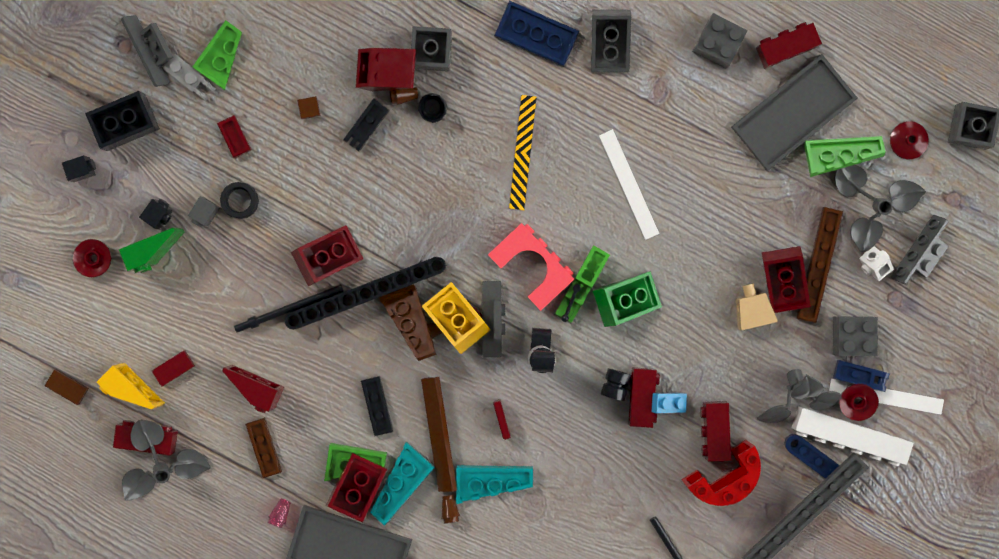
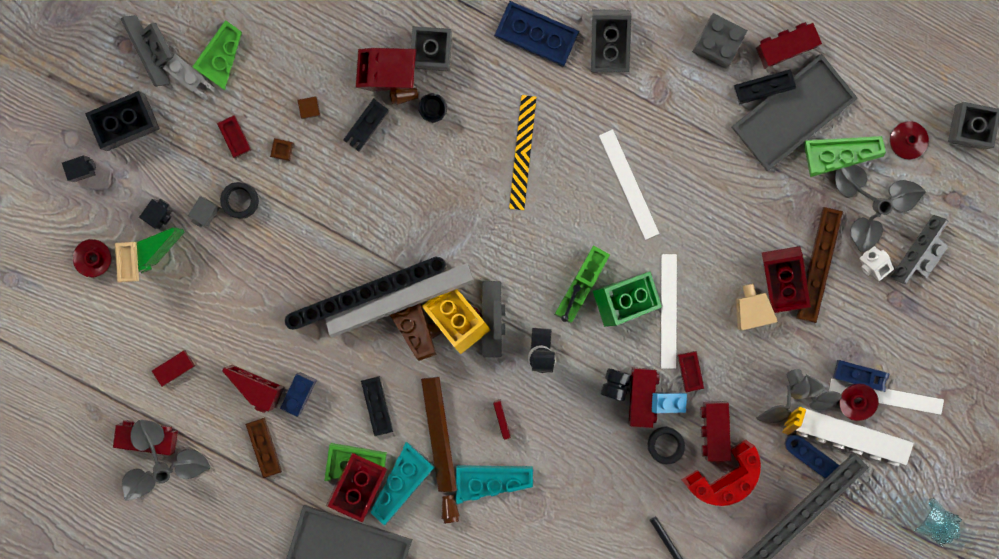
(66, 387): reddish brown tile -> none
(126, 262): none -> tan tile
(126, 385): yellow slope -> none
(254, 321): black bar -> none
(280, 513): clear pink cone -> none
(281, 149): none -> reddish brown tile
(298, 394): none -> dark blue brick
(327, 255): dark red slope -> none
(399, 300): none -> light grey tile
(523, 240): coral arch -> none
(668, 310): none -> white sticker
(680, 445): none -> black tyre
(690, 371): none -> dark red tile
(765, 86): none -> black tile
(794, 420): none -> yellow tile
(855, 336): dark grey brick -> none
(940, 524): none -> clear light blue hat

